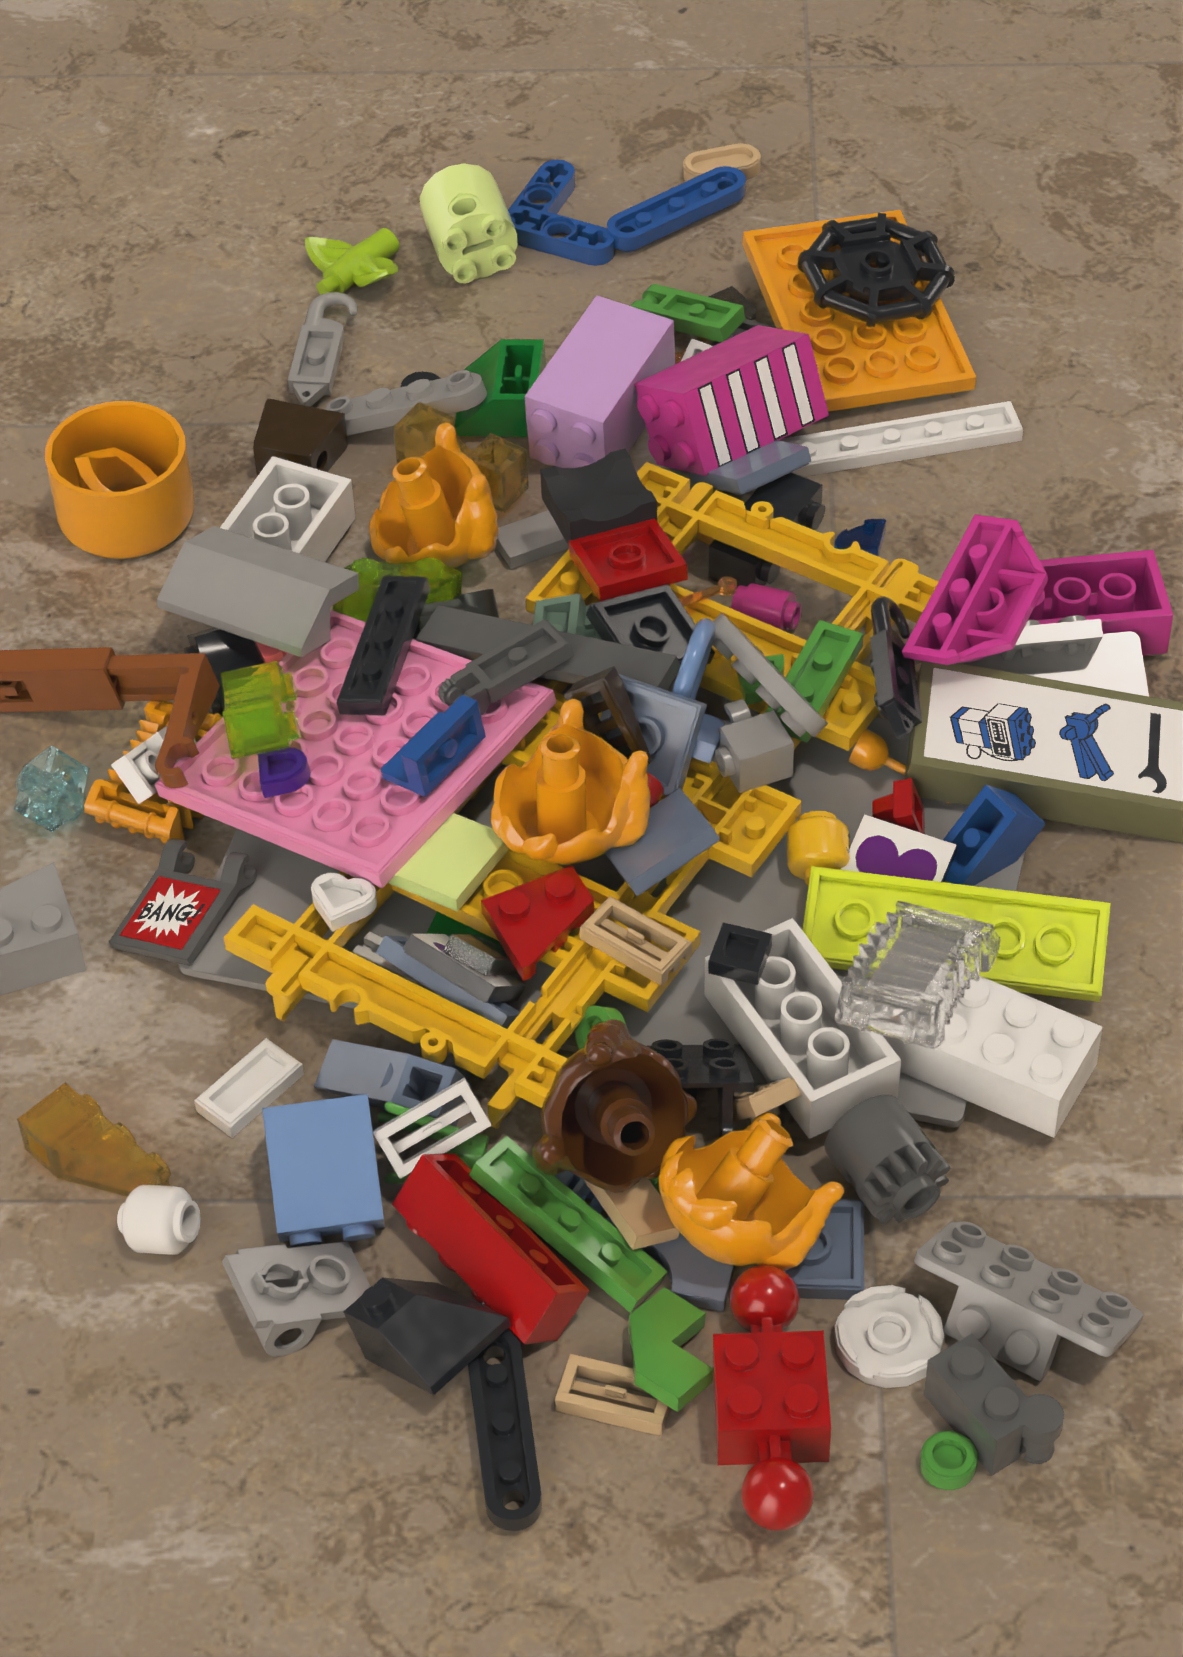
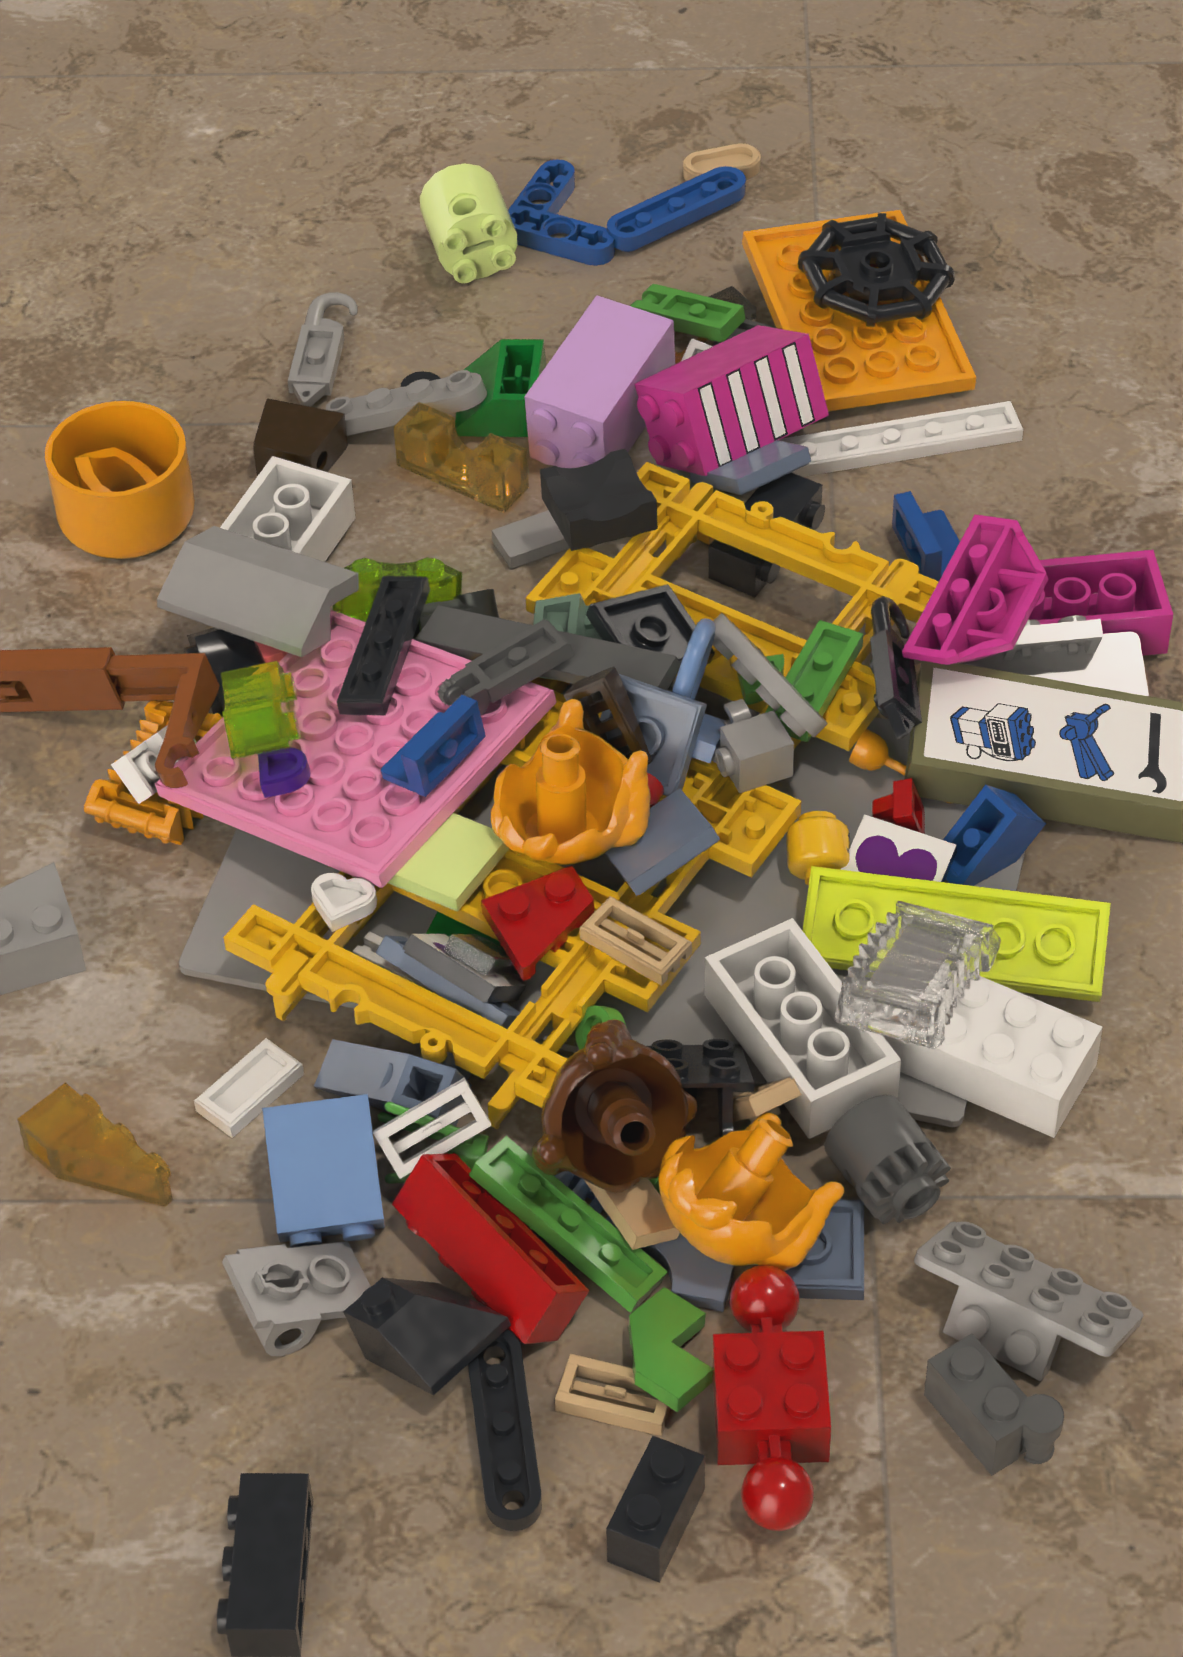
(51, 789): clear light blue brick -> none
(159, 1219): white head -> none
(180, 909): flag -> none
(267, 1565): none -> black brick
(350, 264): lime plant -> none
(436, 508): light orange piece -> none
(628, 560): red plate -> none
(655, 1508): none -> black brick
(726, 586): clear orange hinge -> none
(740, 953): black tile -> none
(768, 605): dark pink brick -> none
(869, 536): clear blue tile -> none
(888, 1336): white tile -> none
(924, 536): none -> blue panel
(948, 1460): bright green tile -> none

